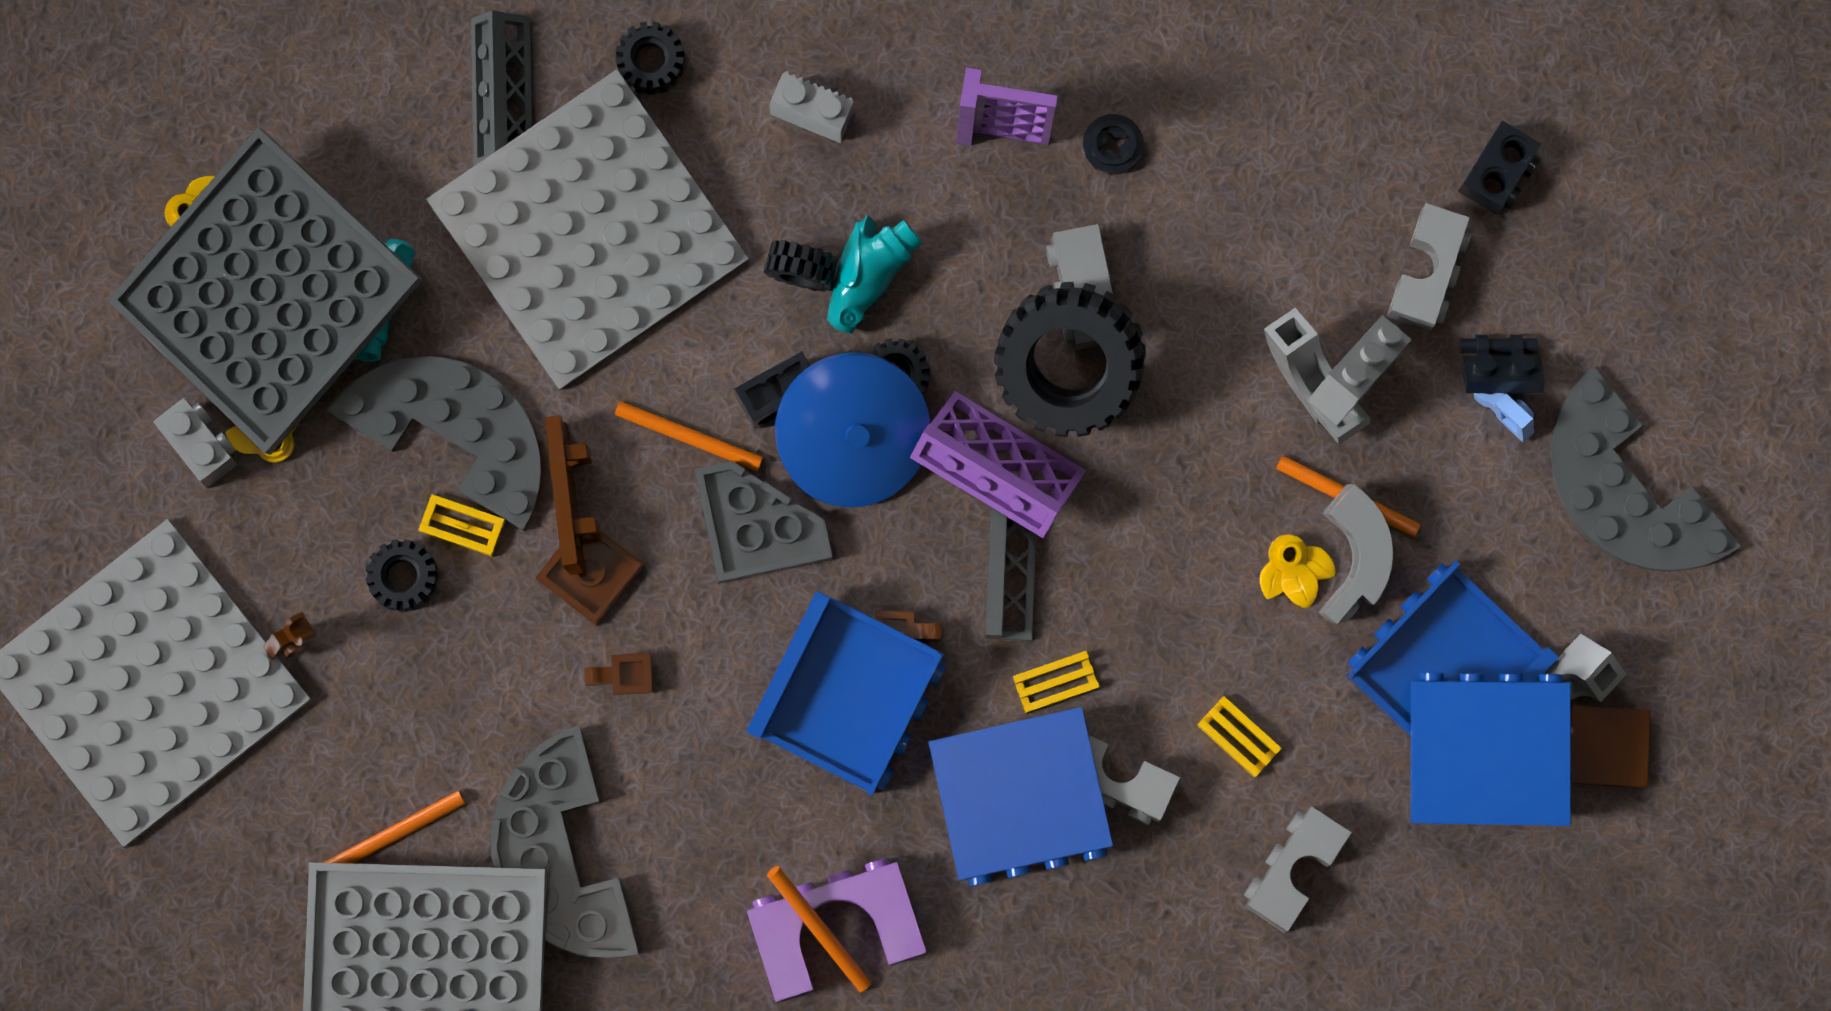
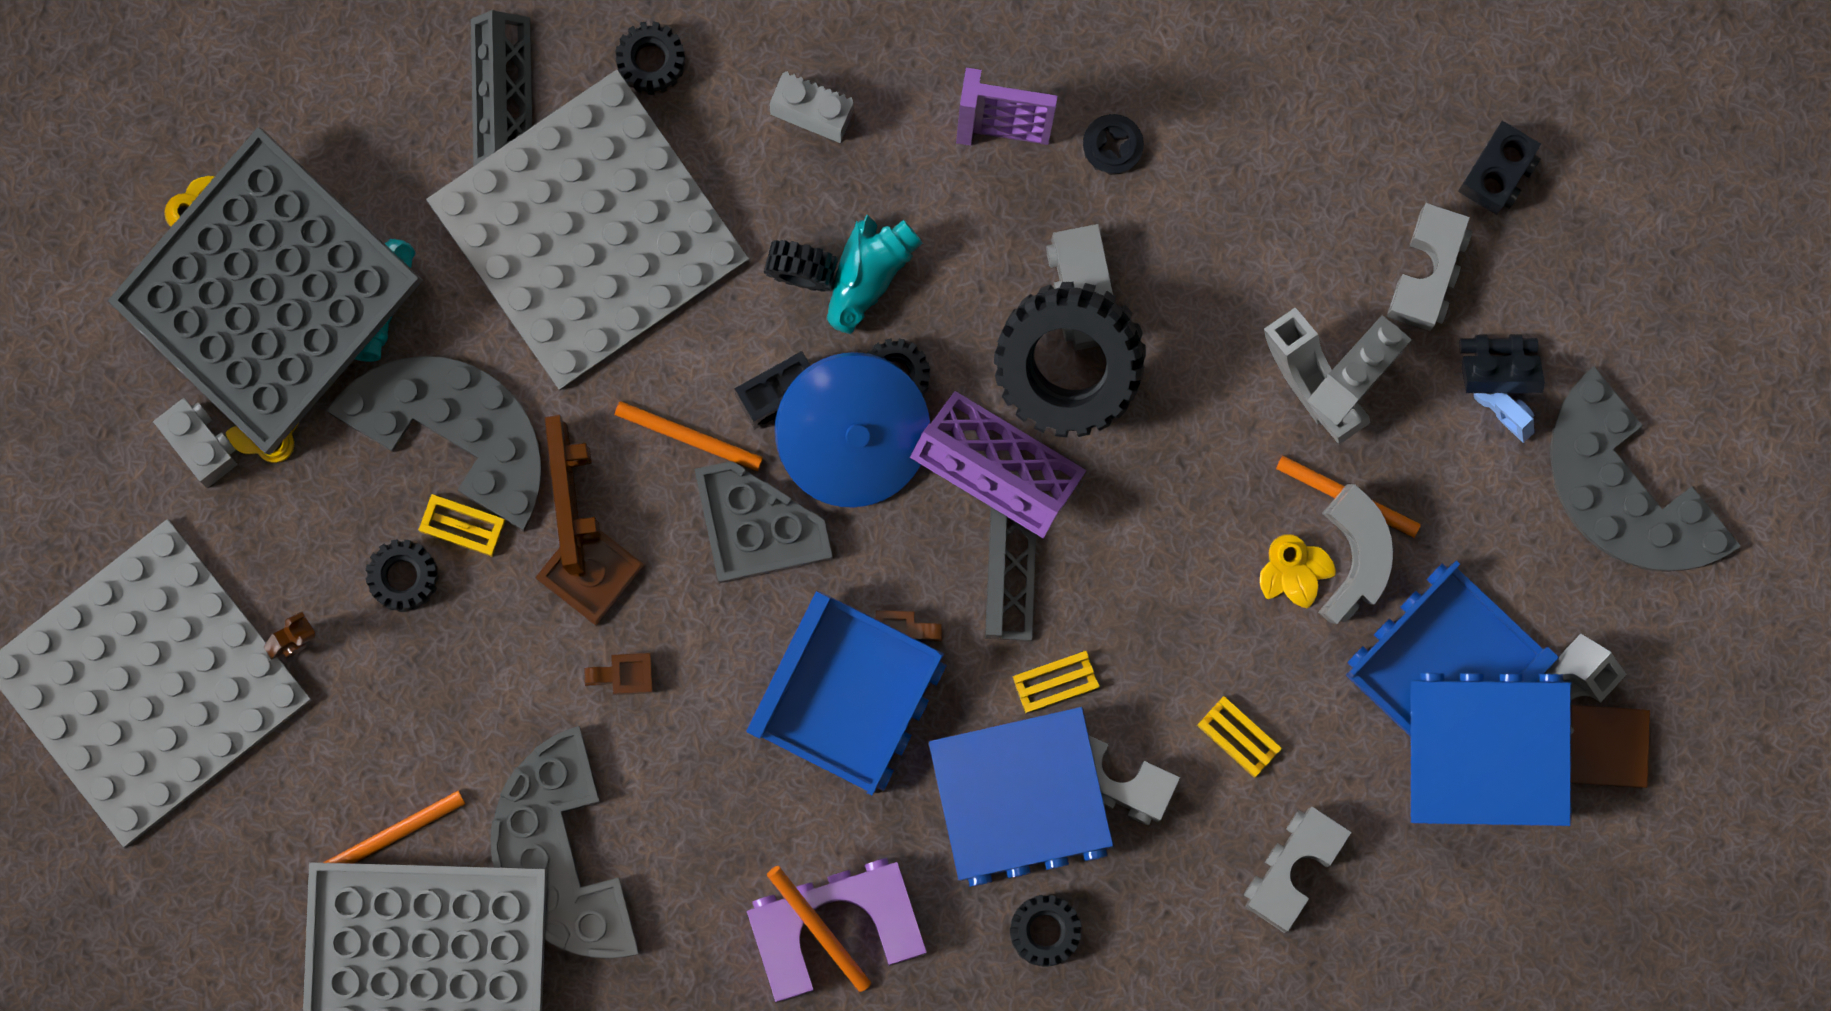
(1067, 919): none -> black tyre

